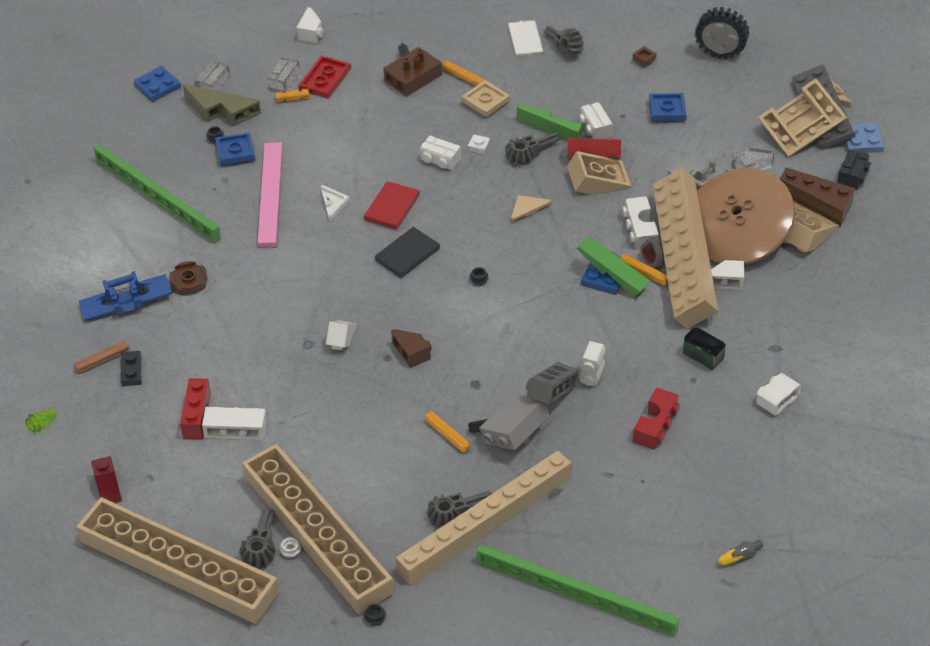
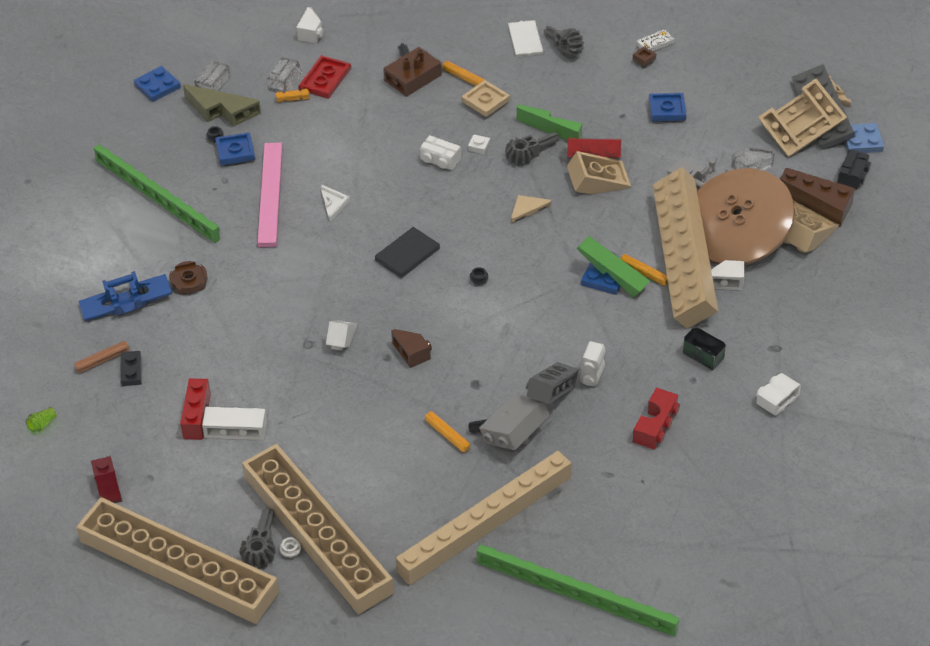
(374, 614): black plate -> none
(391, 205): red tile -> none
(445, 509): dark grey gear -> none
(595, 121): white brick -> none
(638, 221): white arch -> none
(652, 253): dark grey rock -> none
(656, 41): none -> white tile
(722, 32): wheel -> none
(741, 552): dark grey piece -> none

